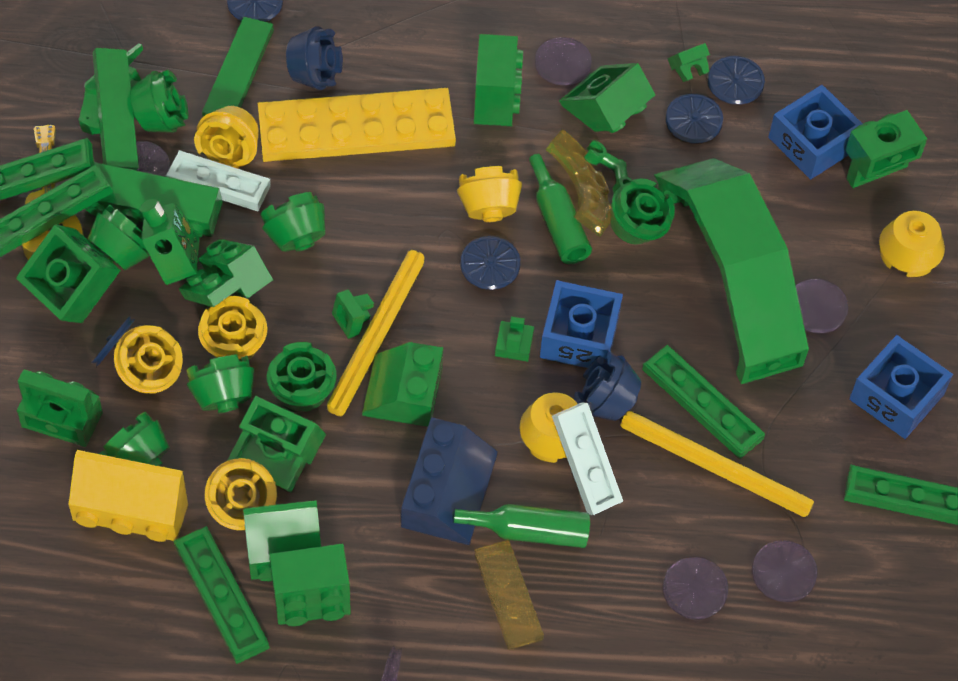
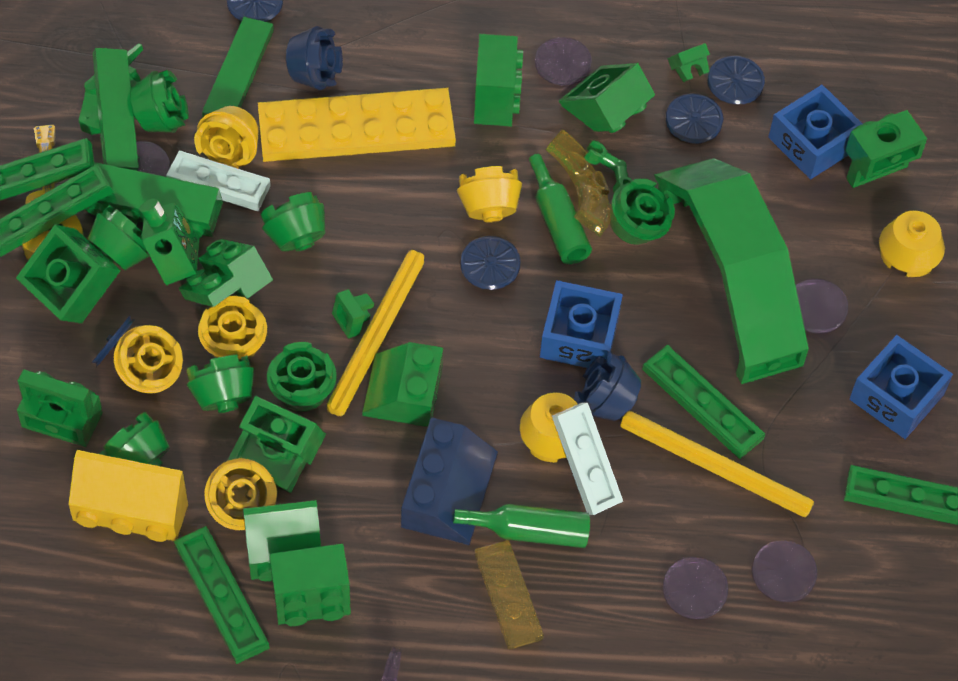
(514, 340): green tile -> none

